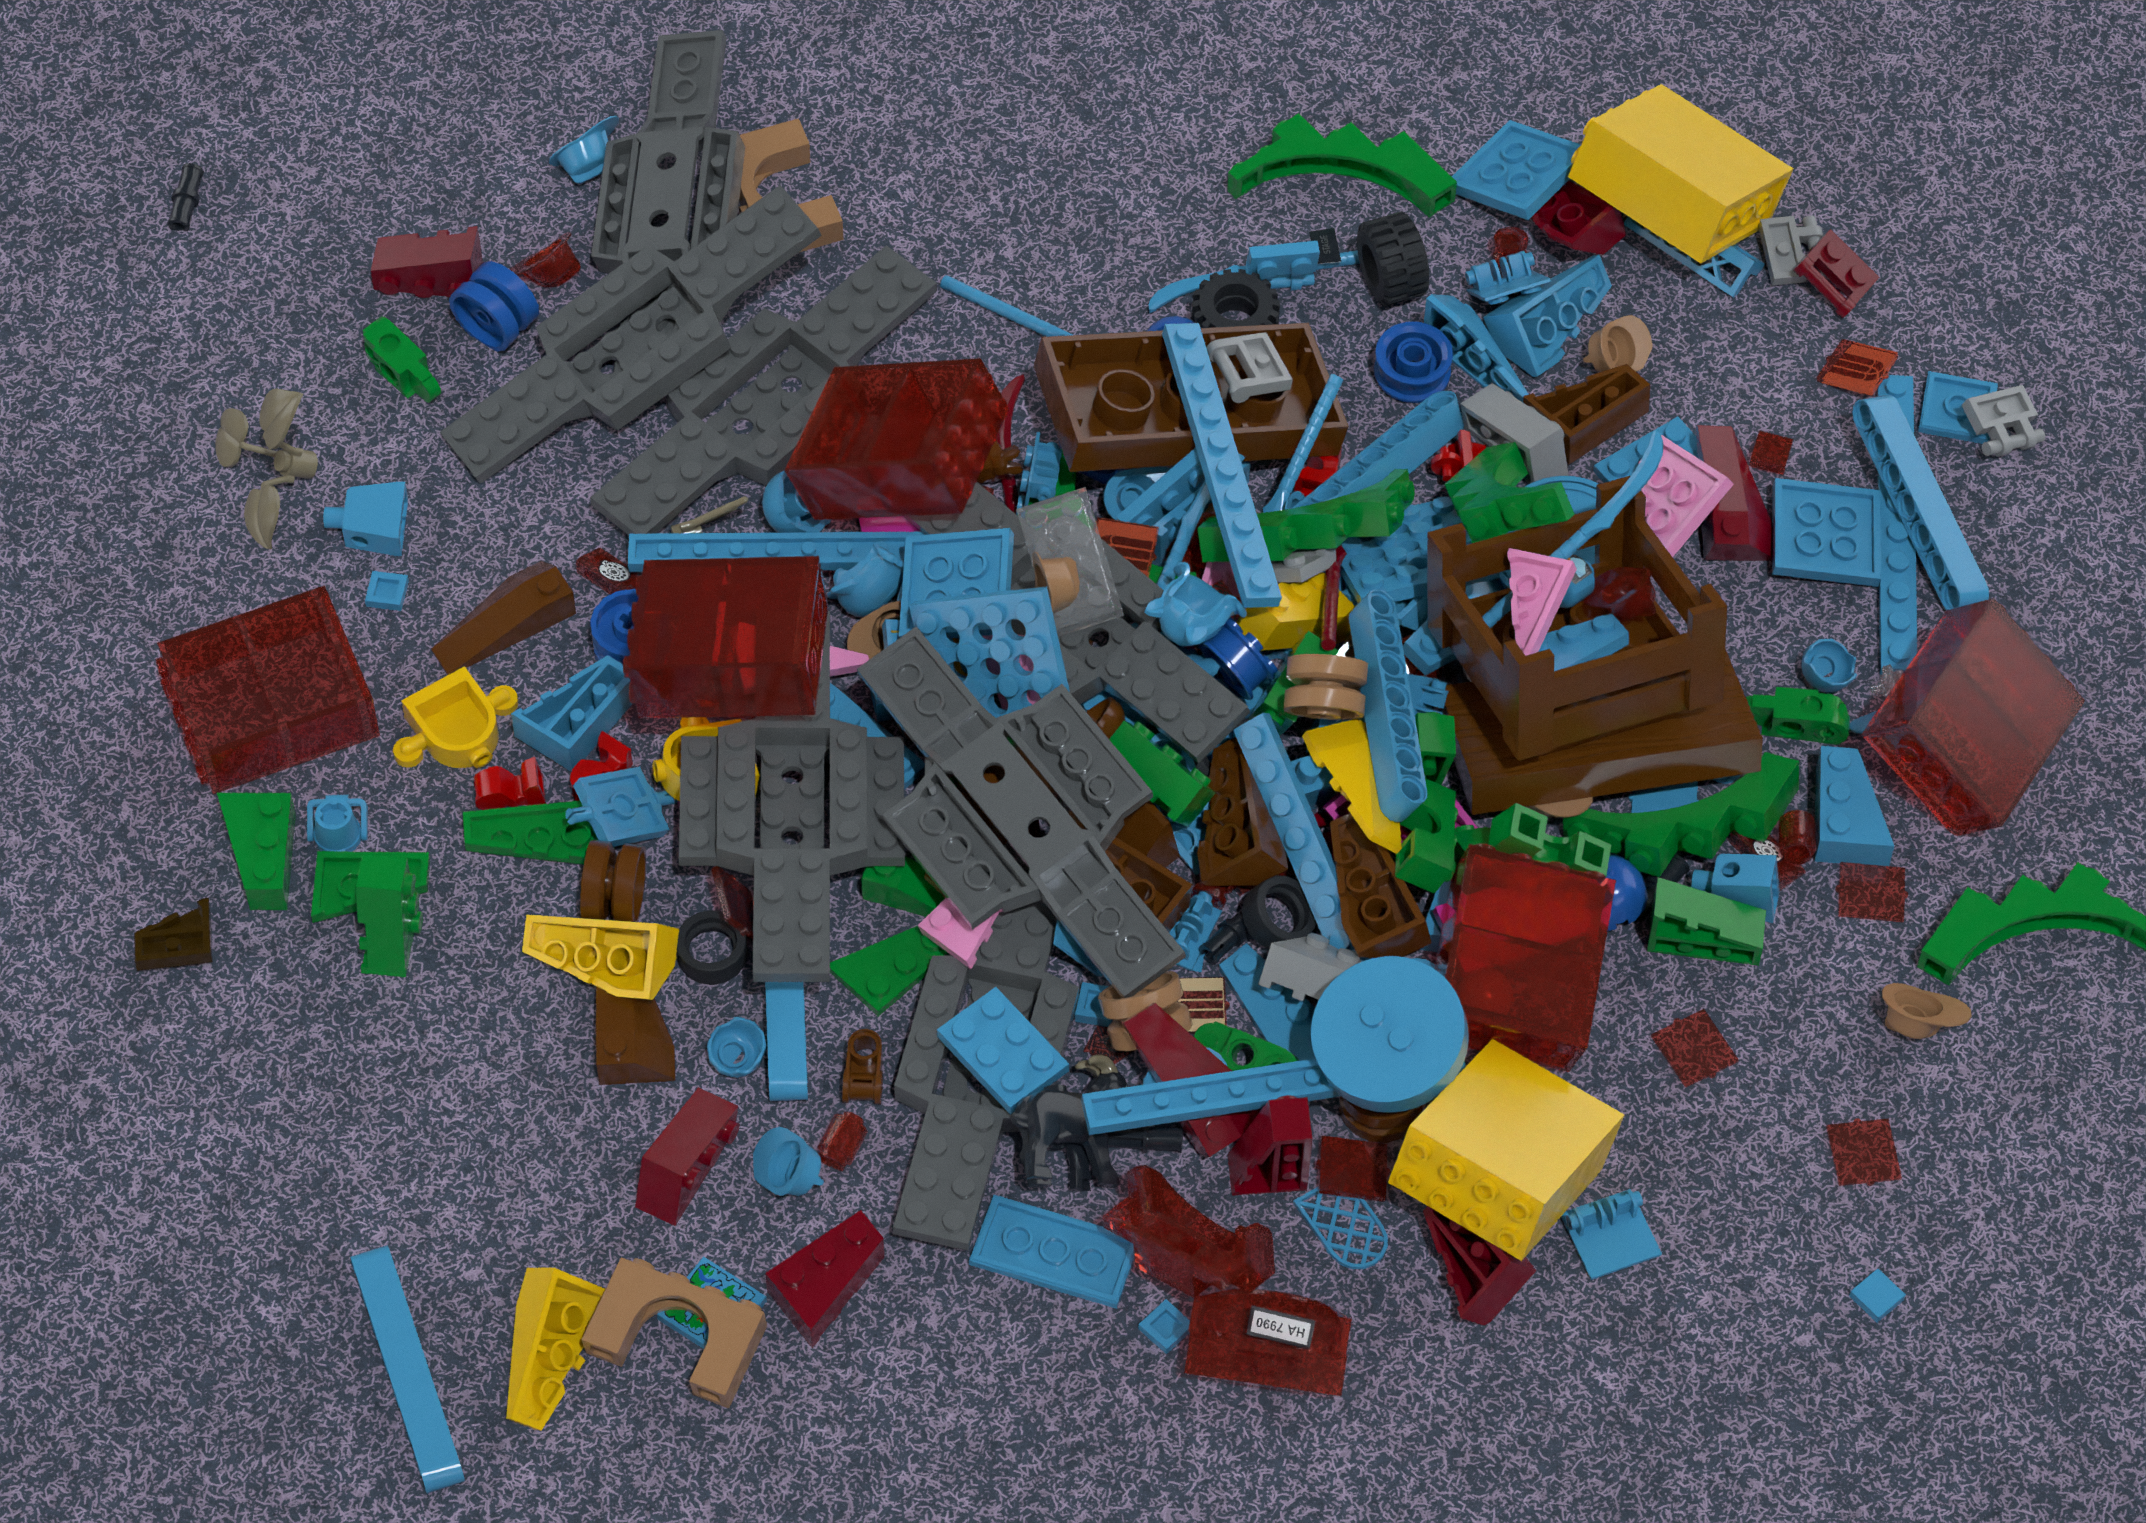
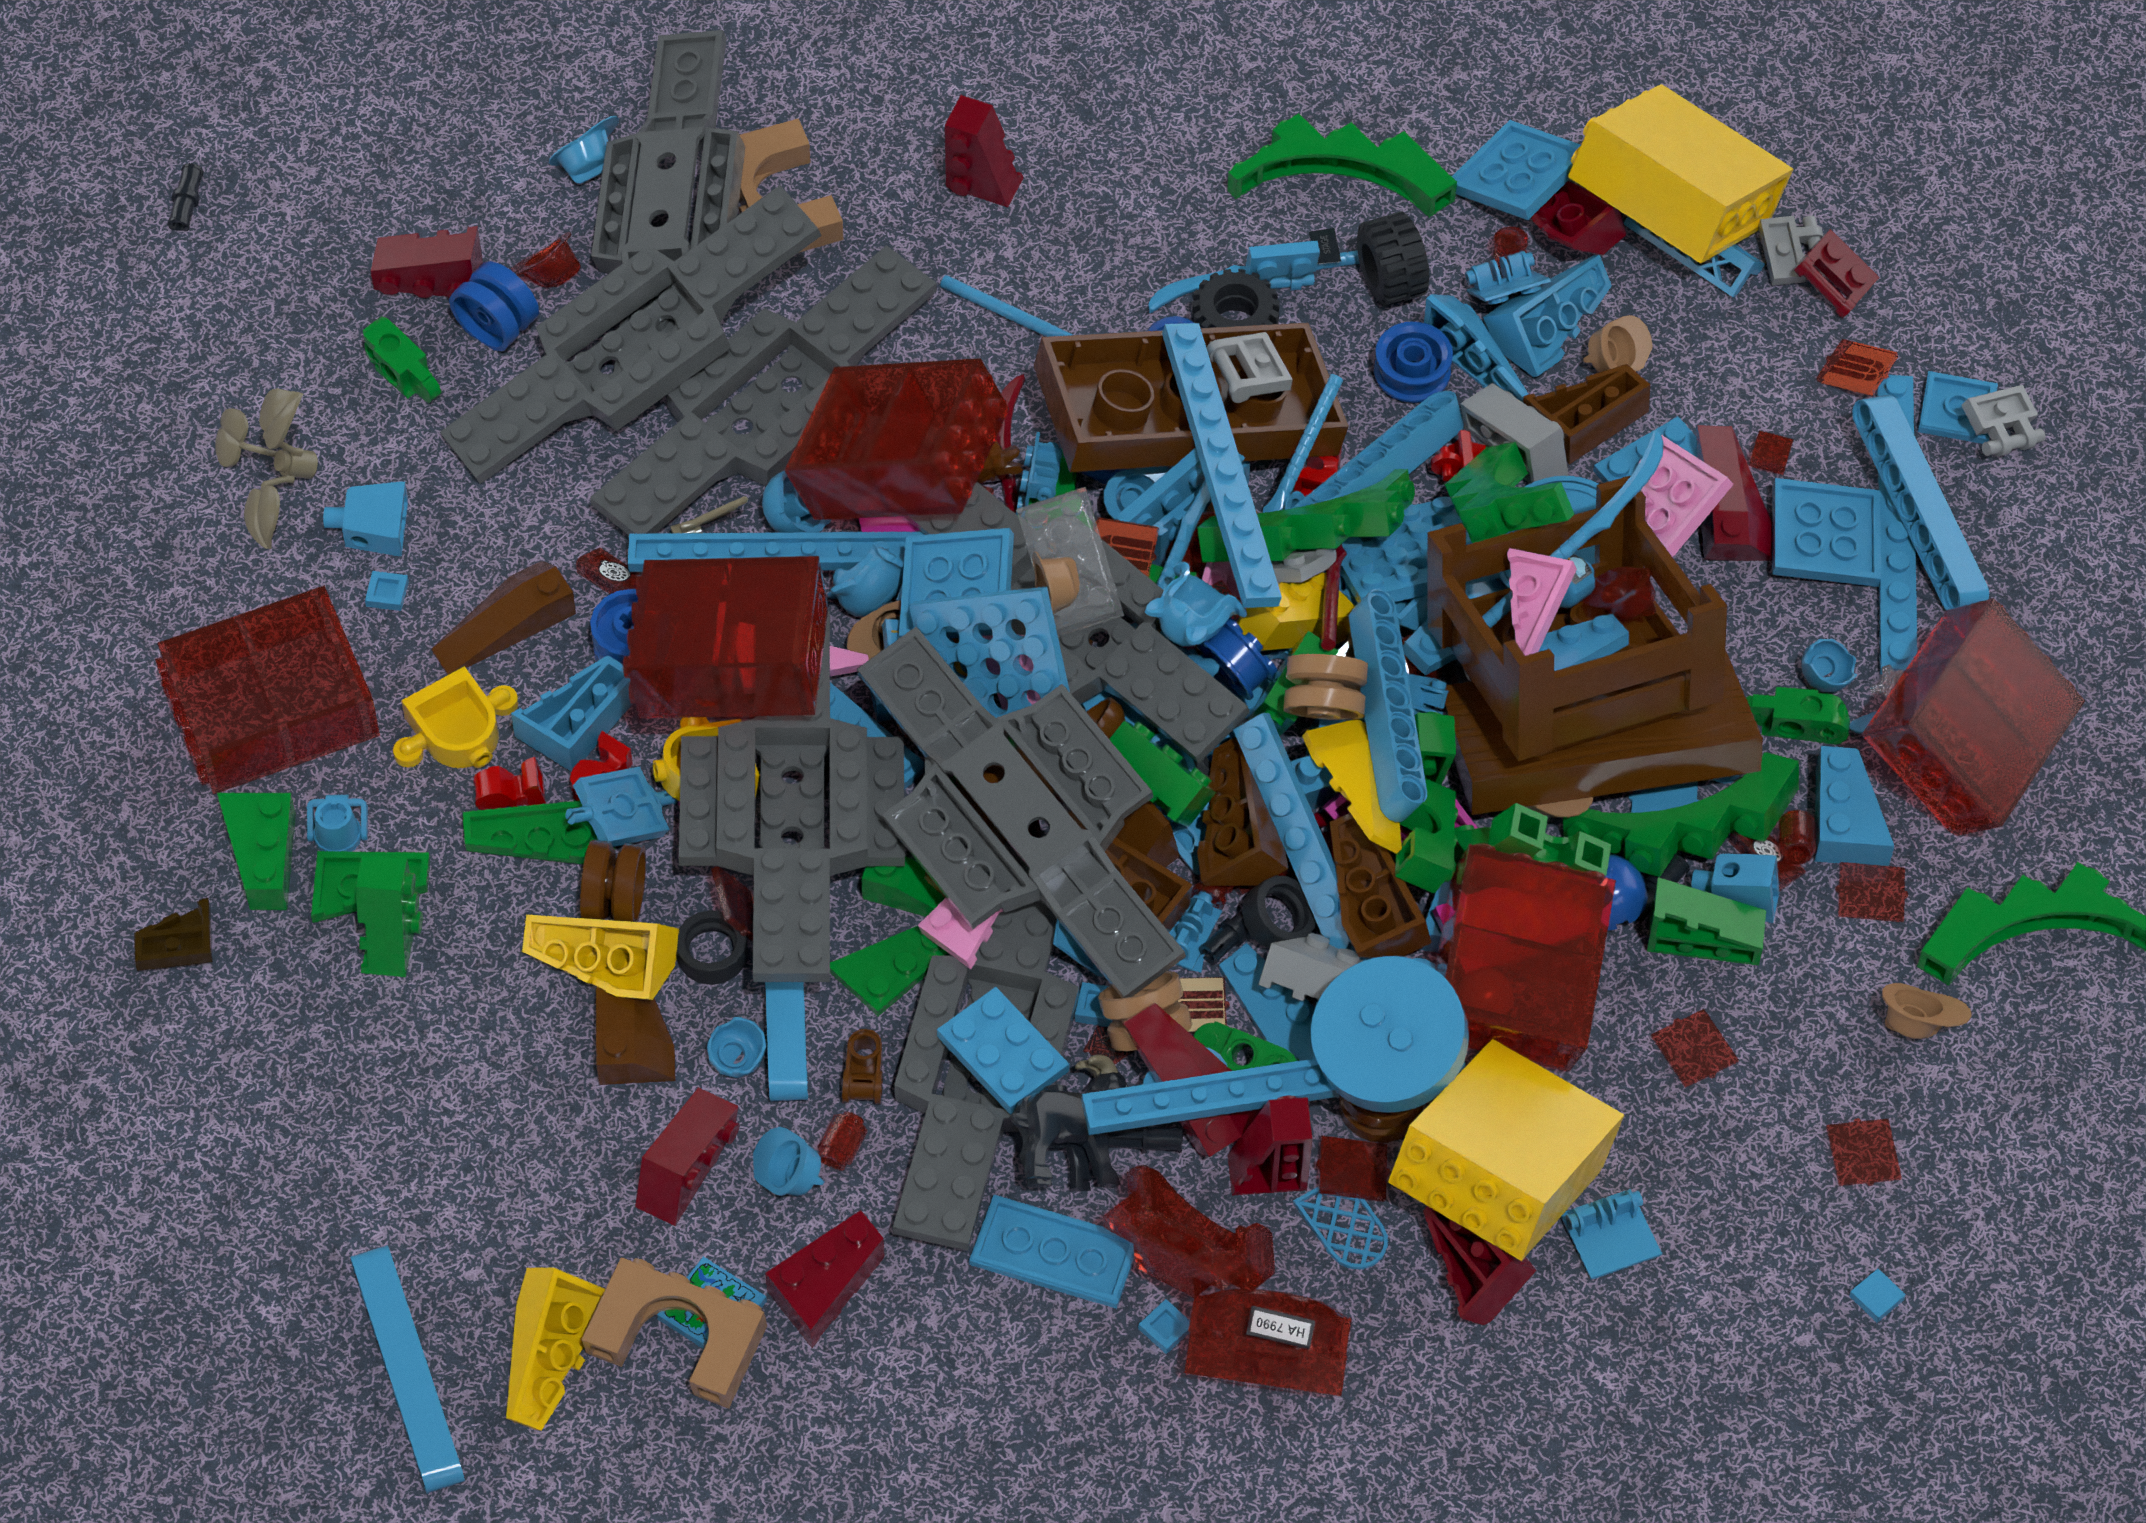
(977, 155): none -> dark red wedge

